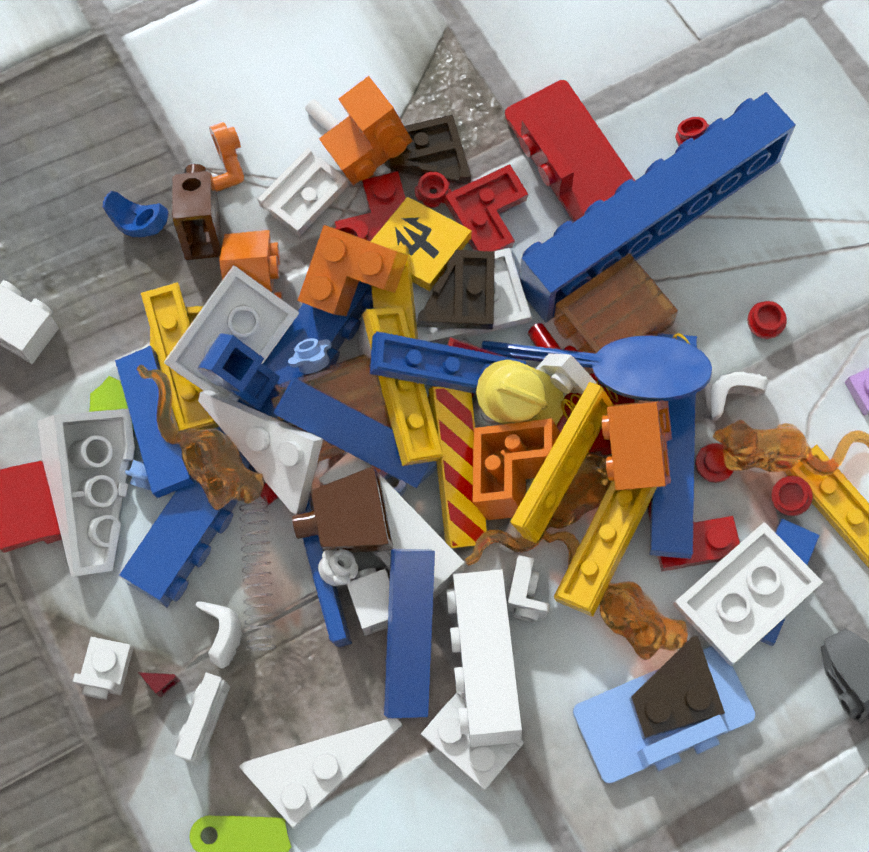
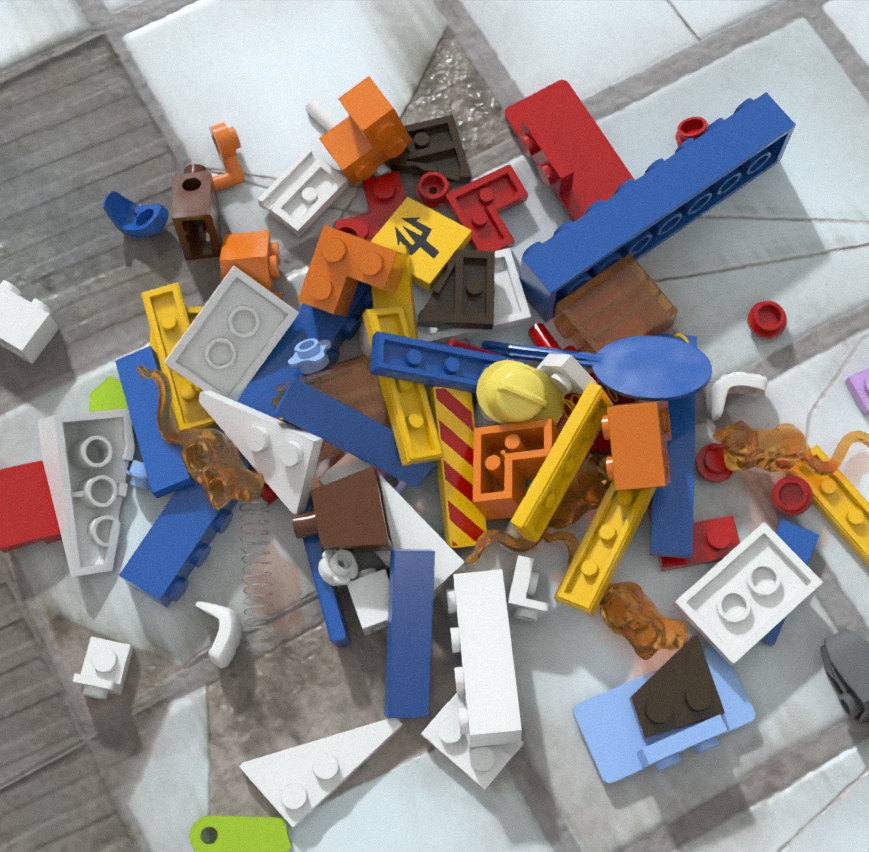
(160, 682): dark red piece -> none
(202, 719): white plate -> none
(238, 370): blue brick -> none

